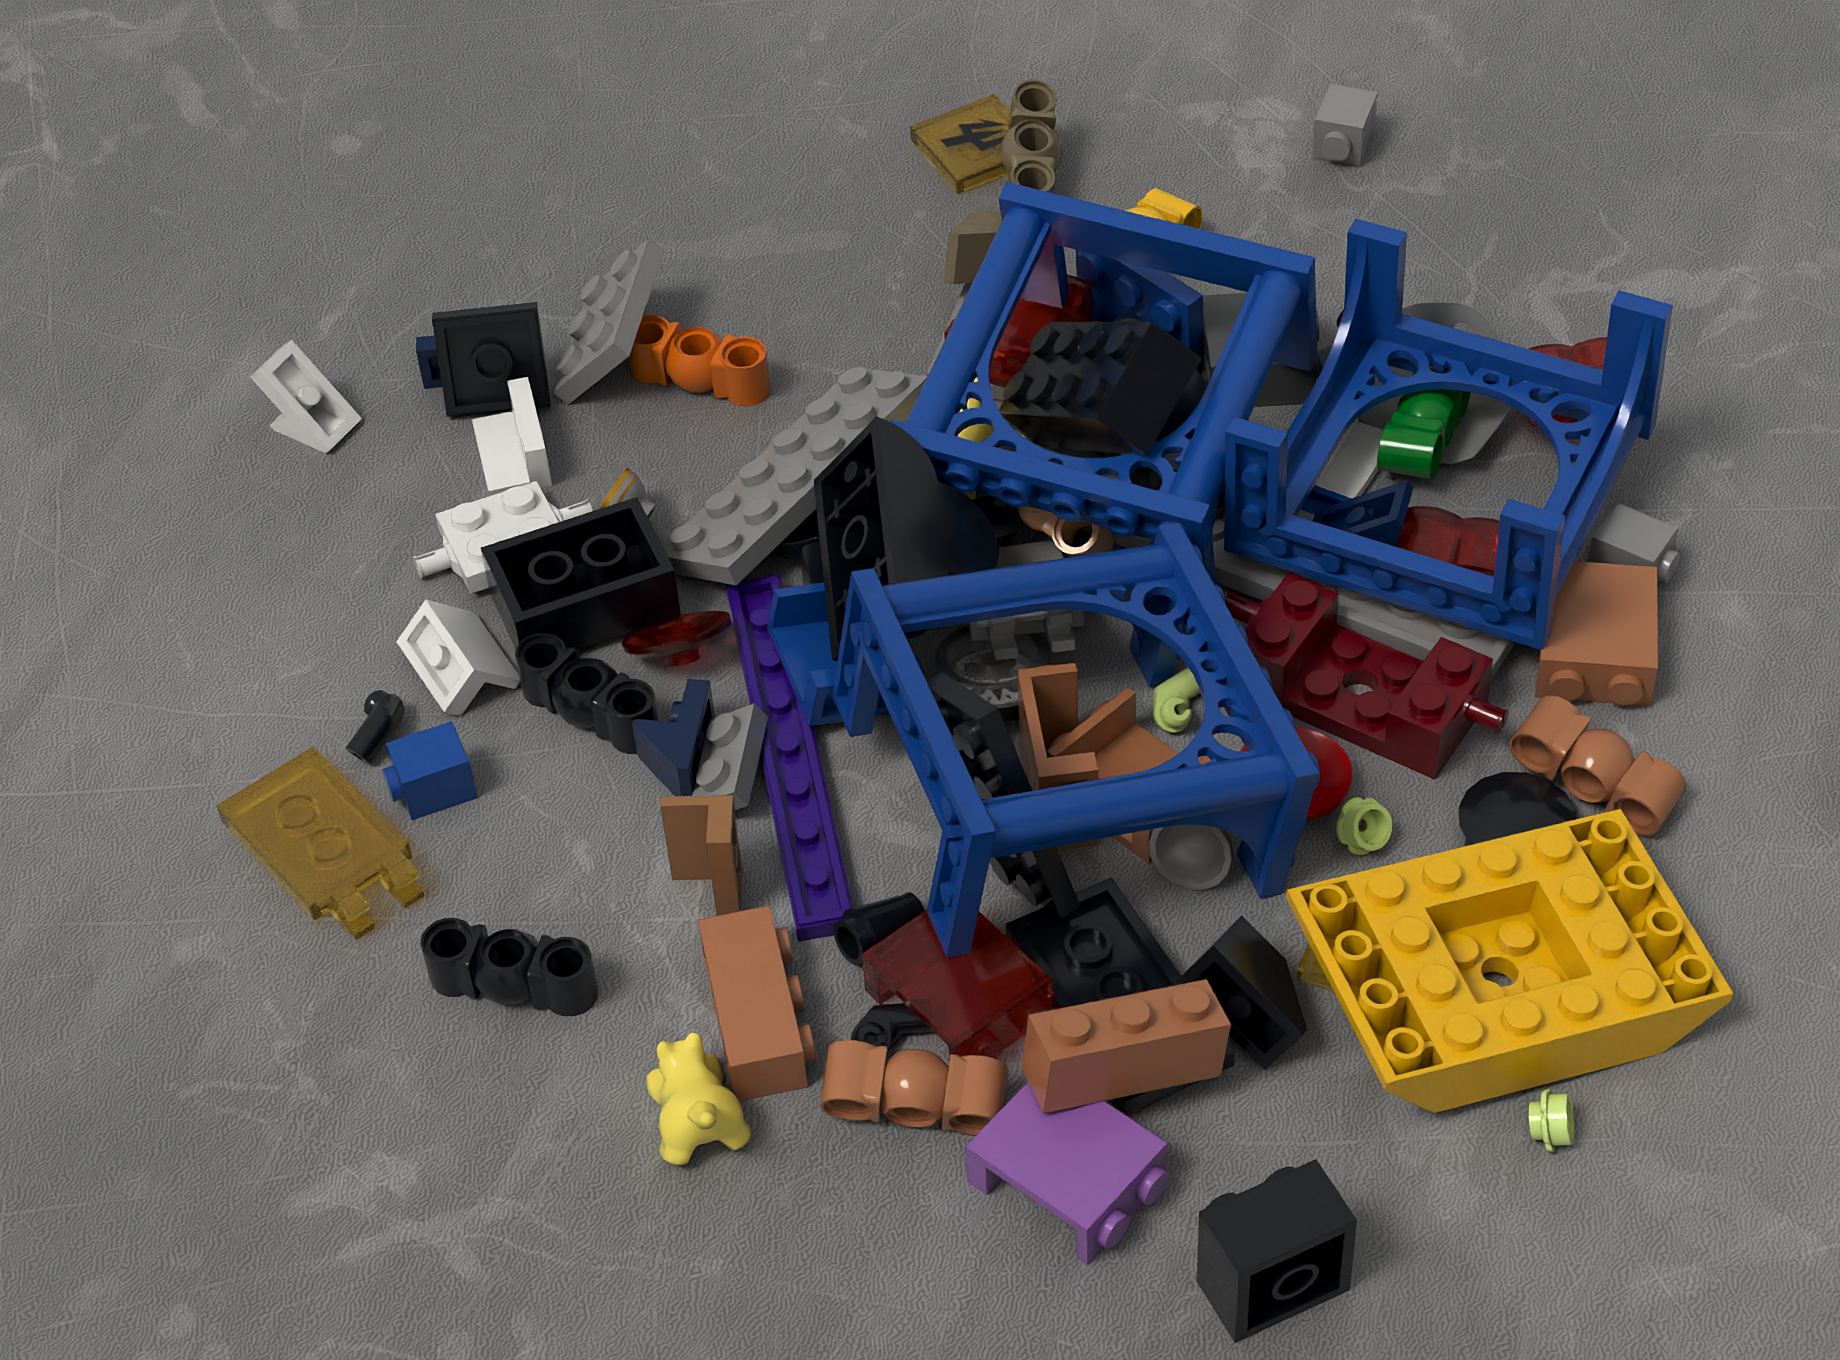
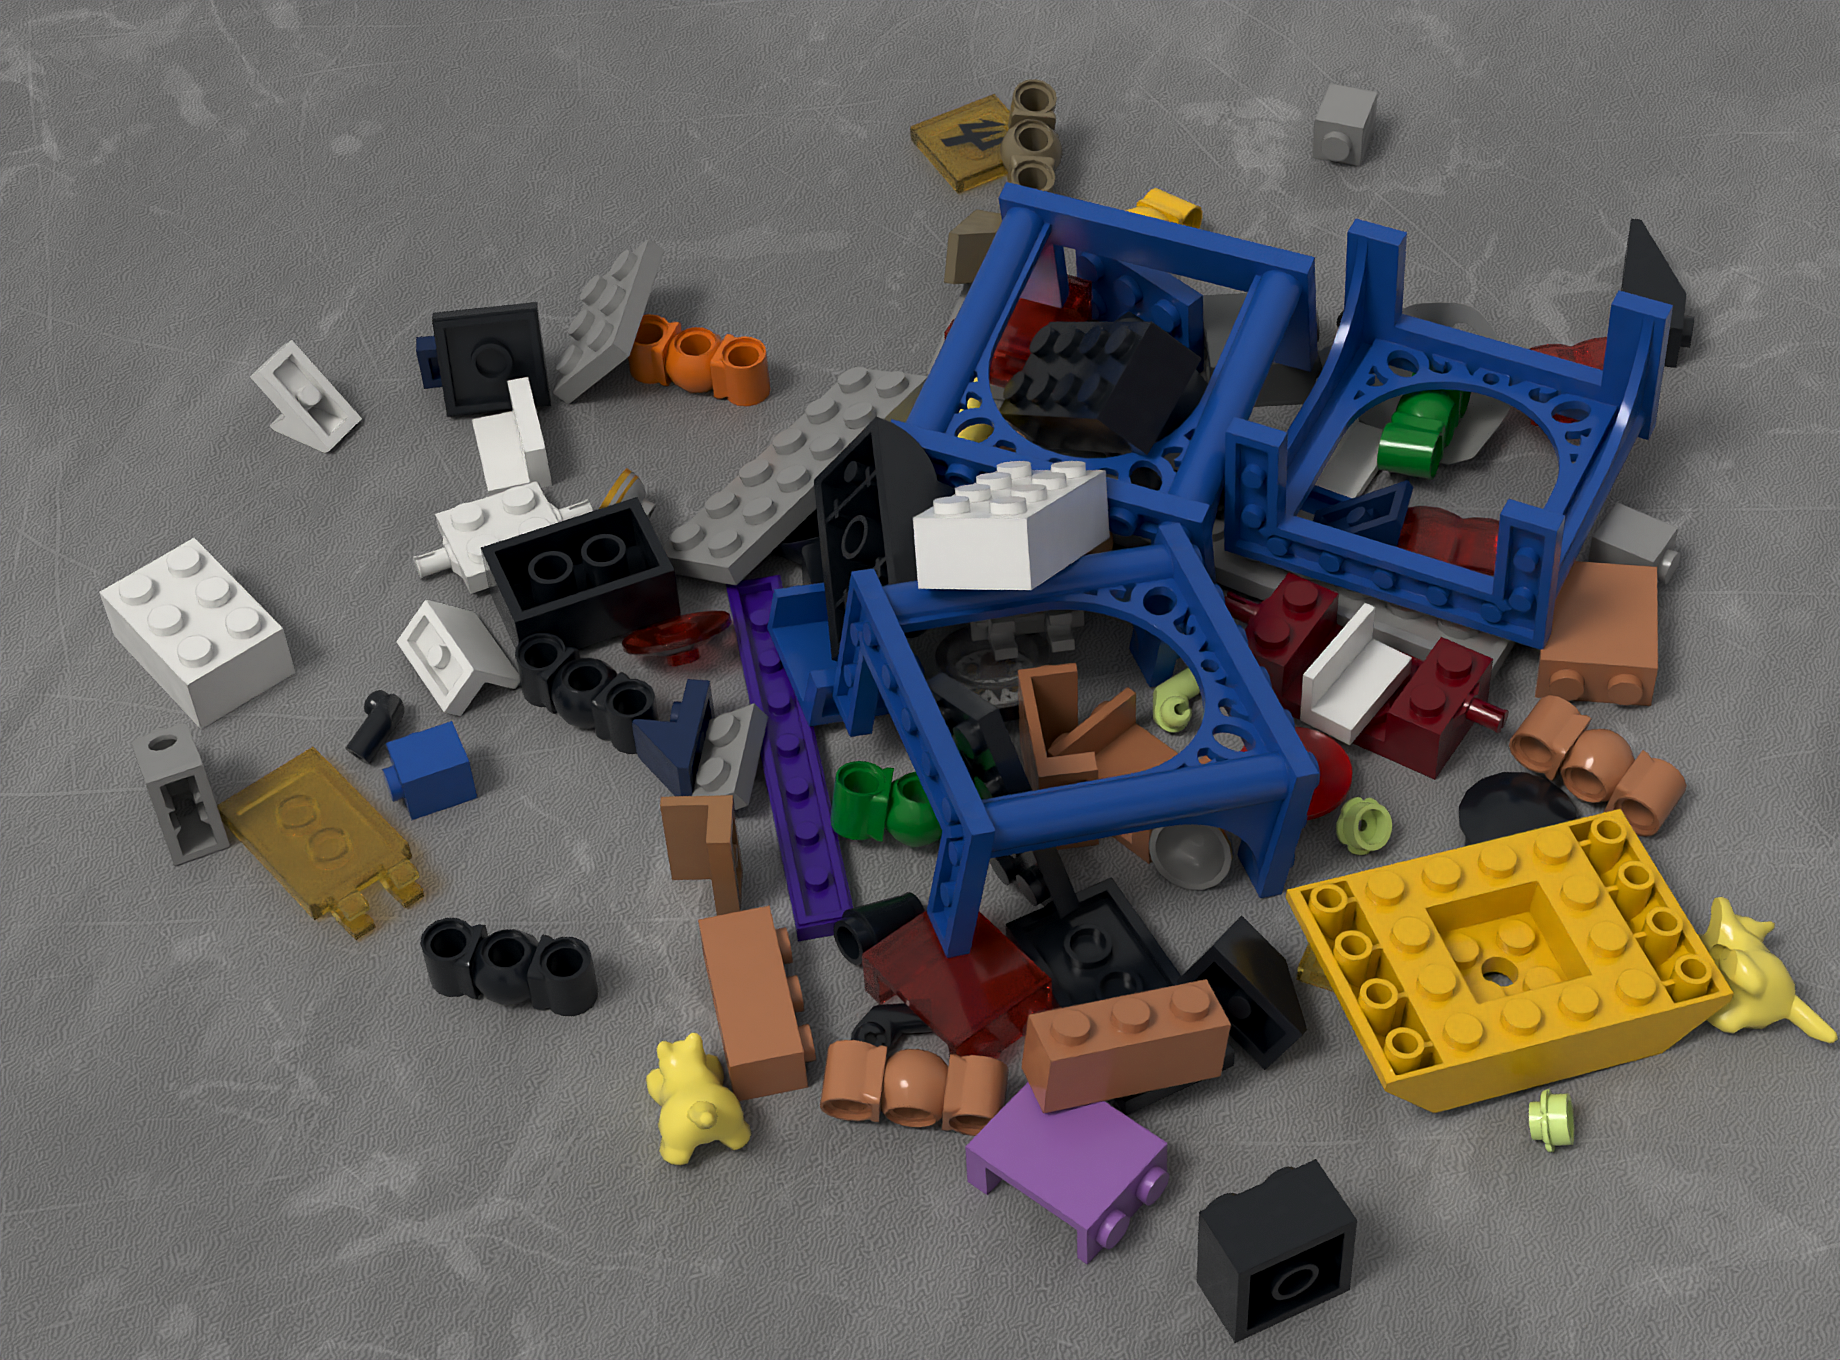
(176, 772): none -> light grey torso
(198, 632): none -> white brick
(870, 802): none -> green piece
(1011, 527): none -> white brick
(1351, 679): none -> white panel
(1651, 277): none -> black slope
(1756, 977): none -> light yellow animal

